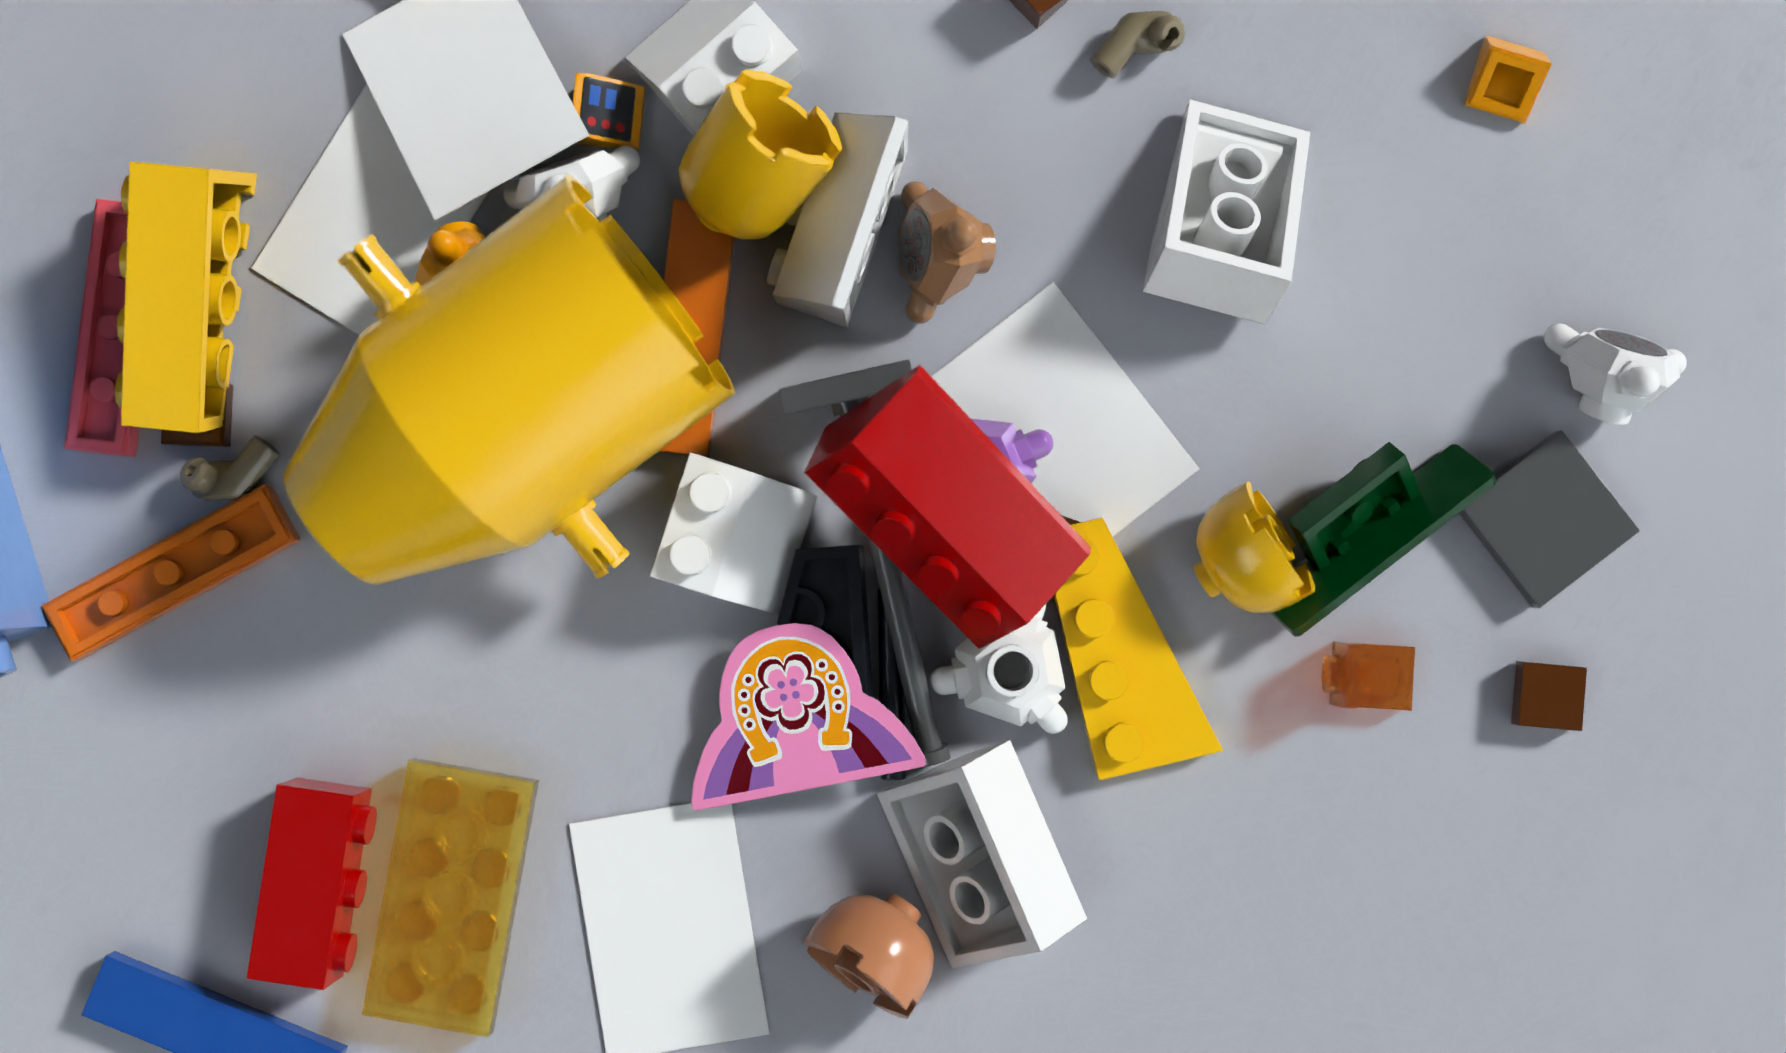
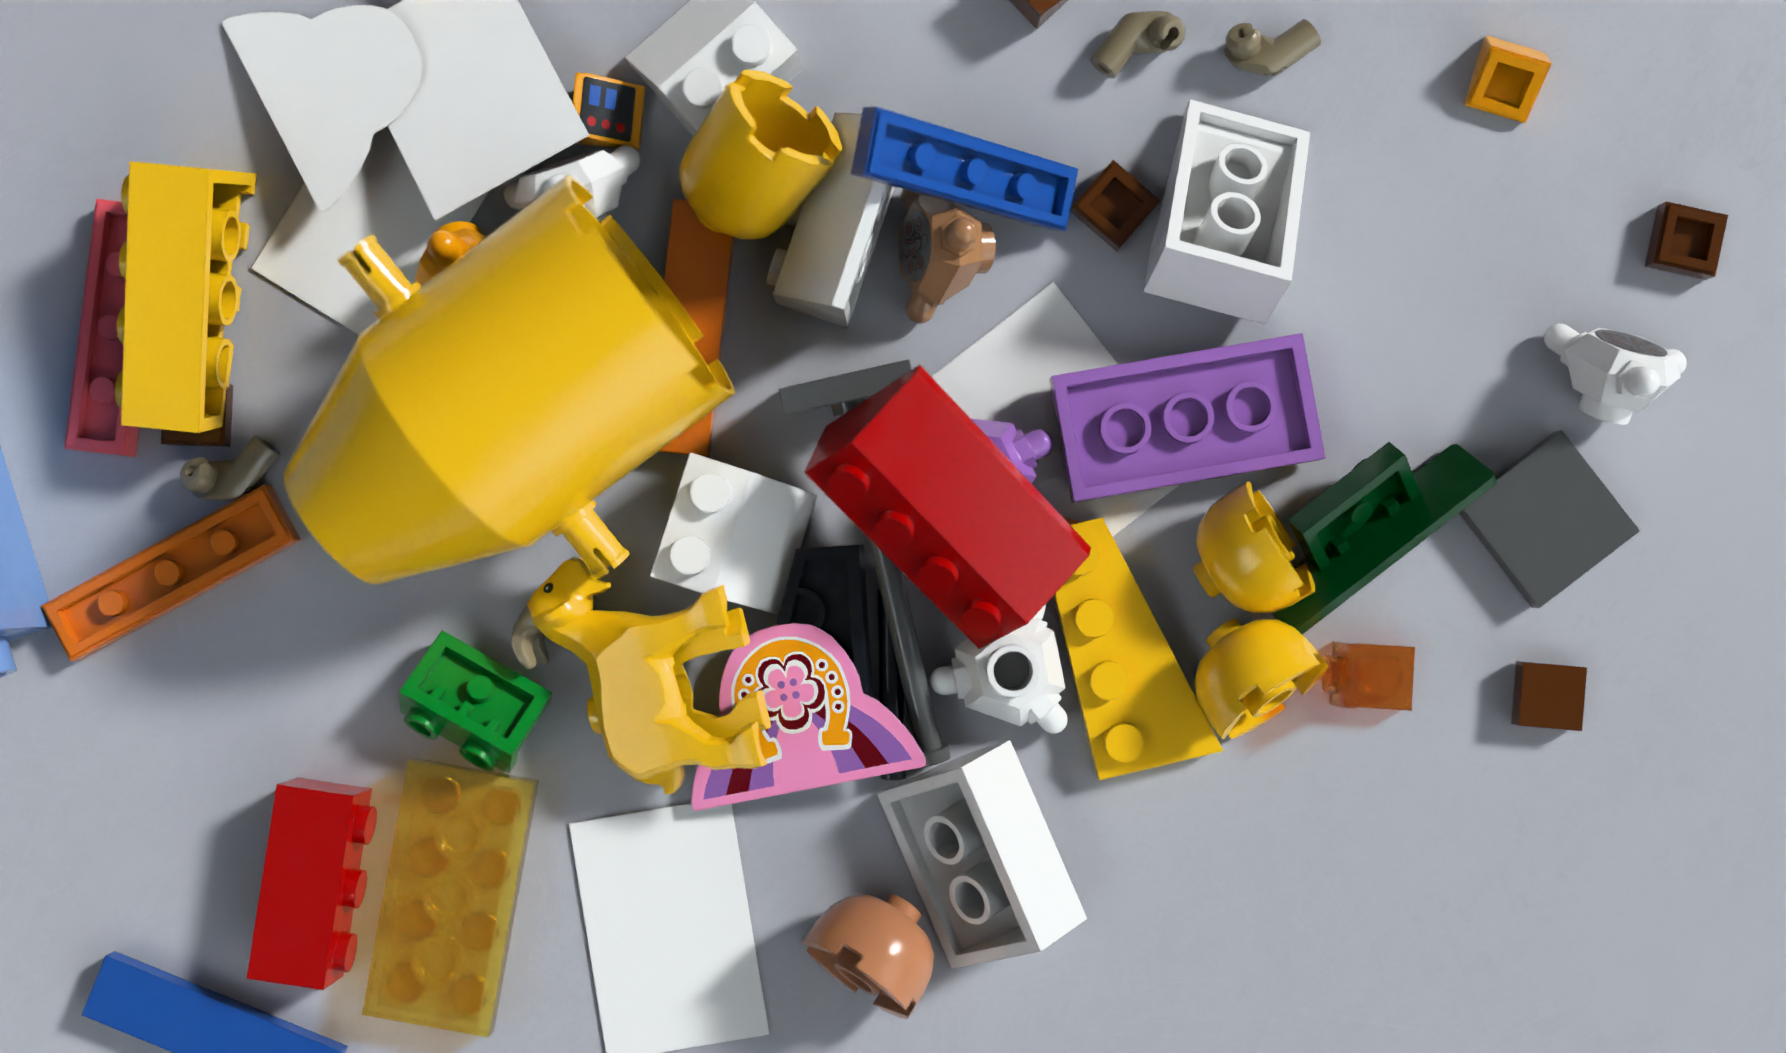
(329, 85): none -> white sticker
(472, 703): none -> green bracket
(640, 679): none -> yellow animal
(963, 169): none -> blue tile
(1114, 205): none -> reddish brown tile
(1187, 417): none -> medium lavender plate
(1253, 673): none -> yellow cylinder
(1266, 55): none -> dark tan arm
(1686, 240): none -> reddish brown tile

